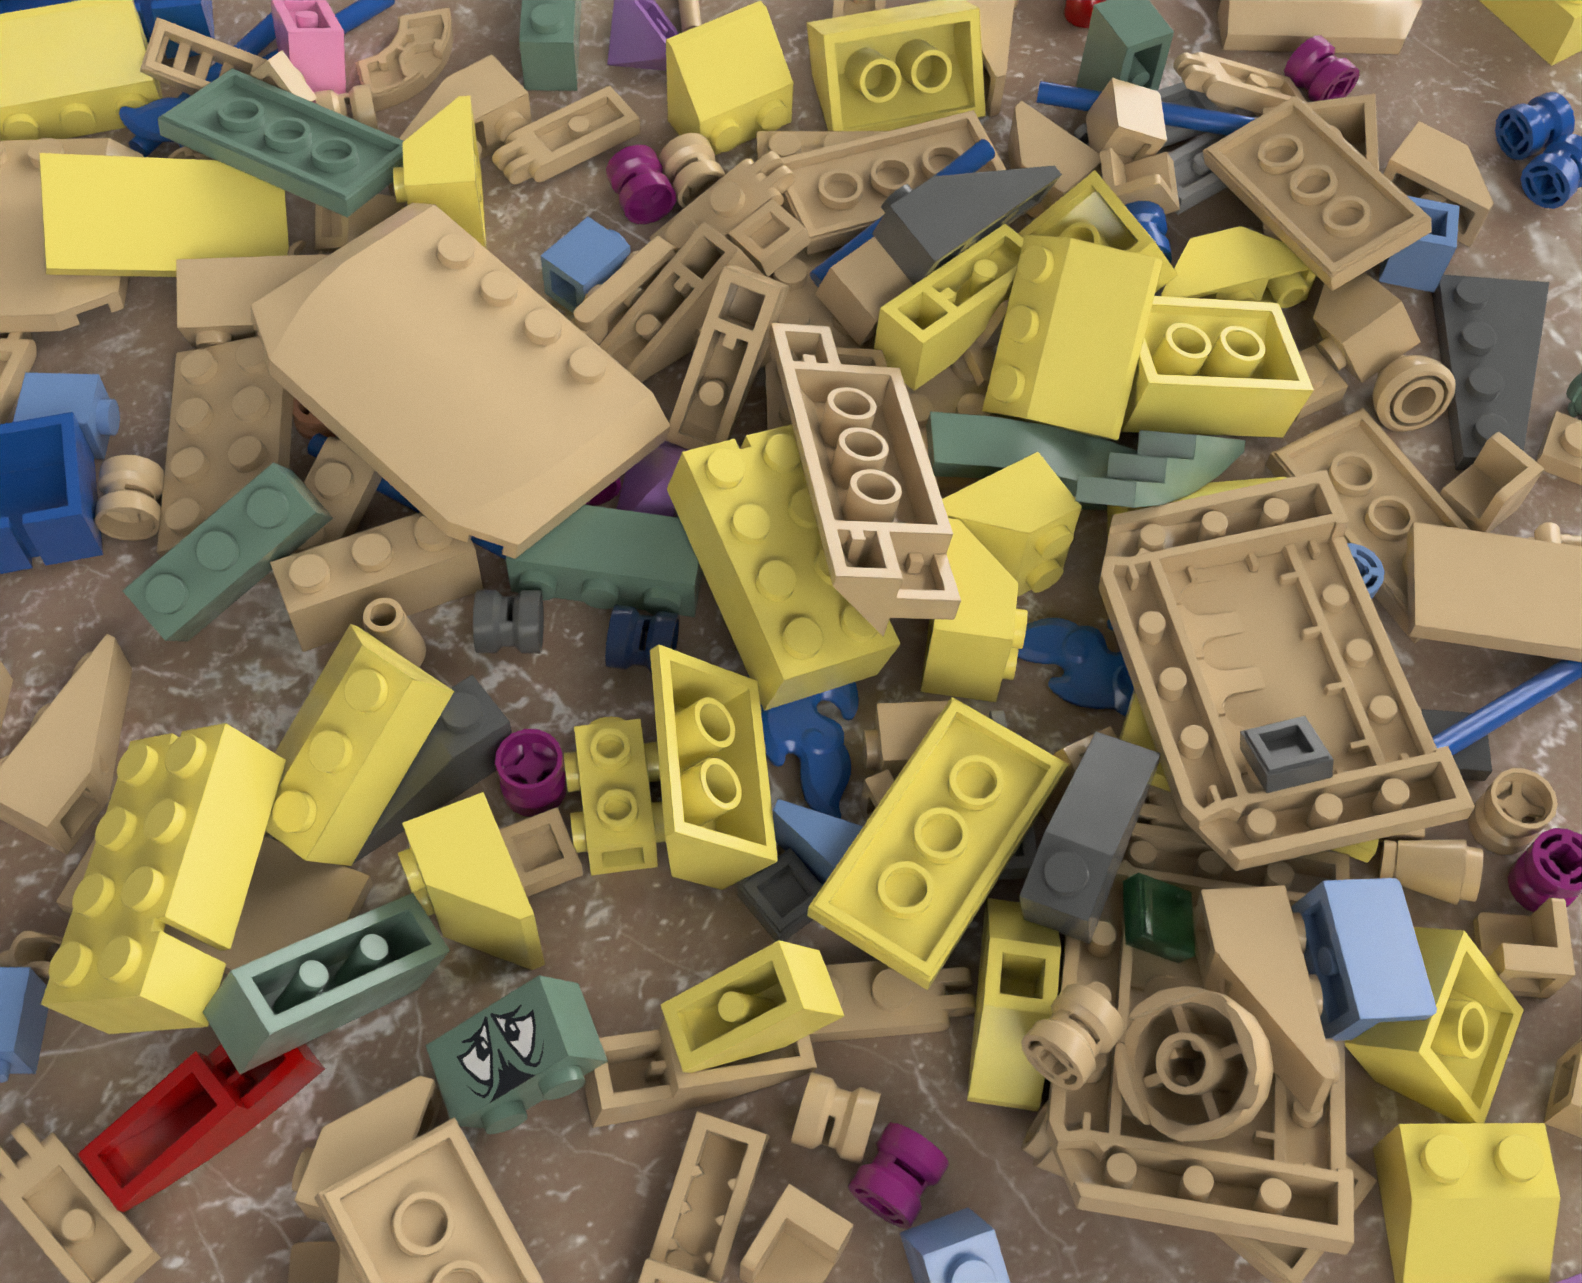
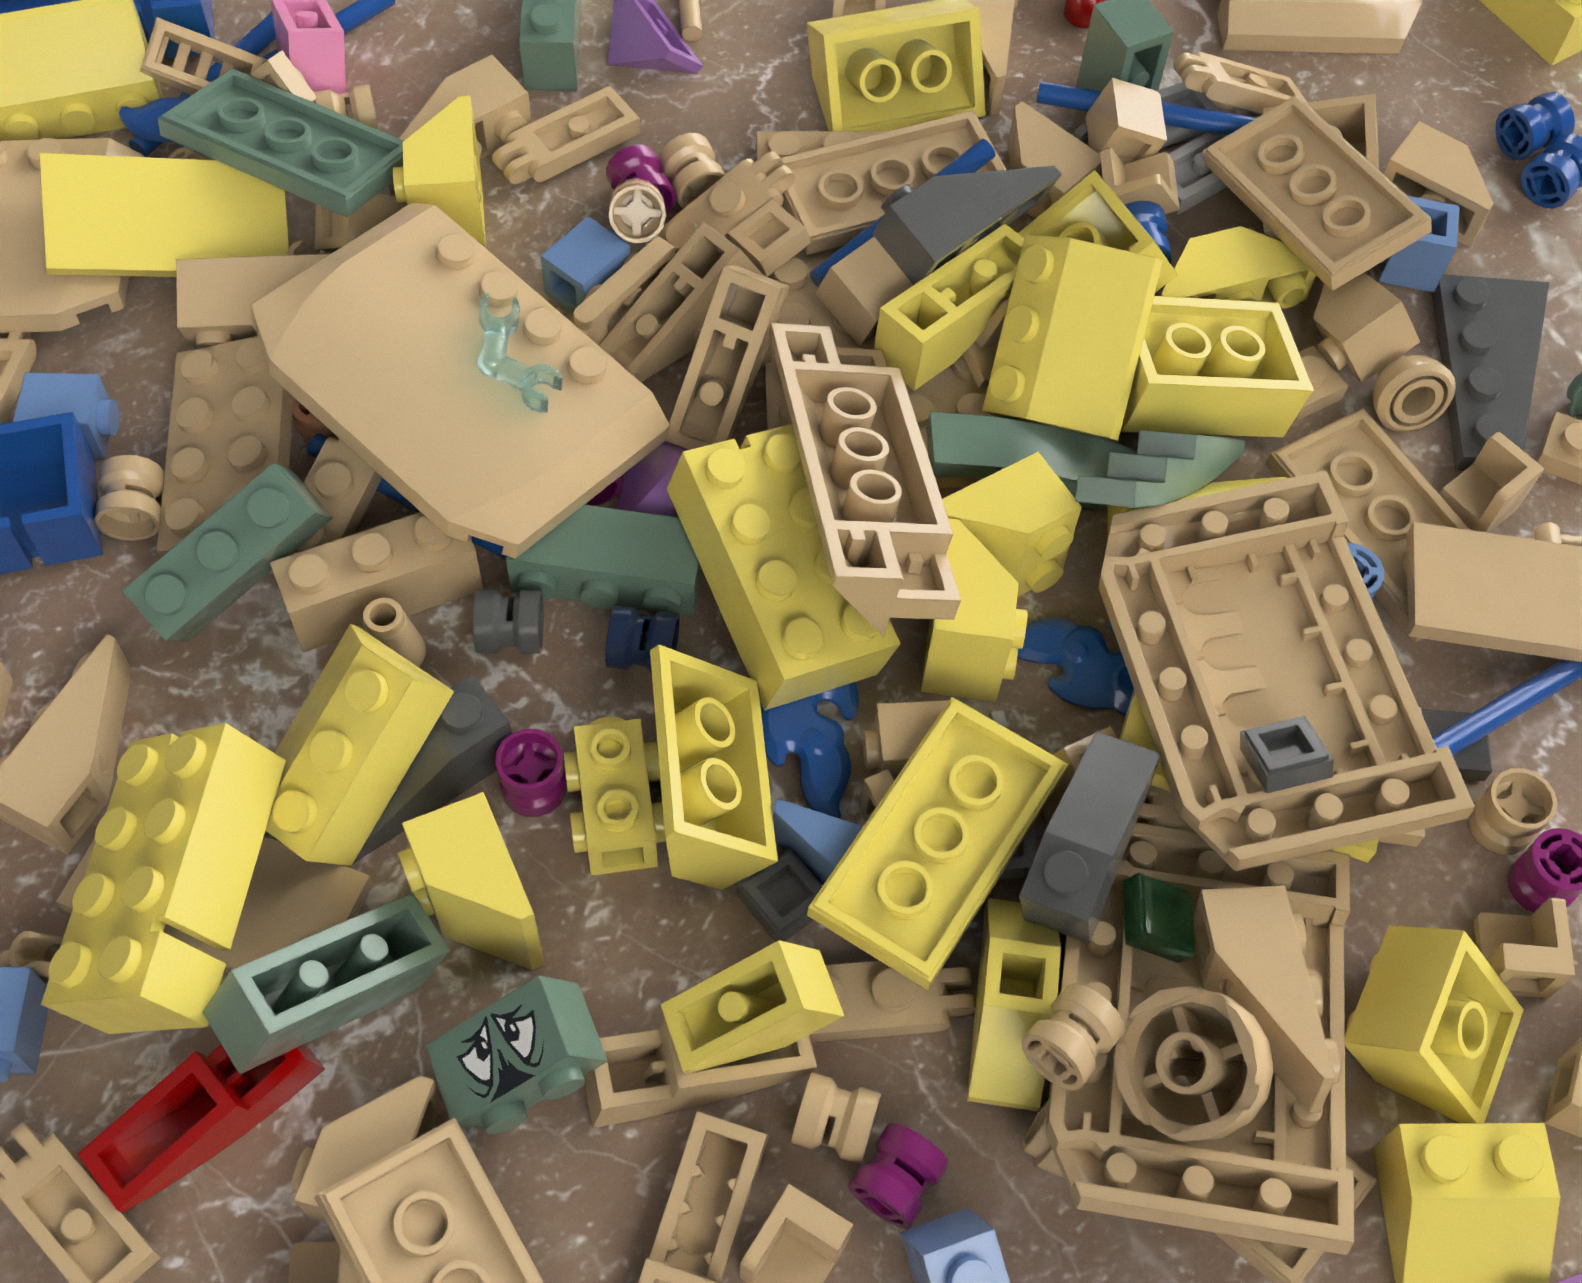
(410, 60): tan tile -> none
(496, 364): none -> clear light blue arm
(542, 851): tan plate -> none
(636, 221): none -> tan wheel
(728, 79): light yellow slope -> none
(1320, 71): magenta wheel -> none
(1364, 955): panel -> none
(1434, 867): tan cone -> none

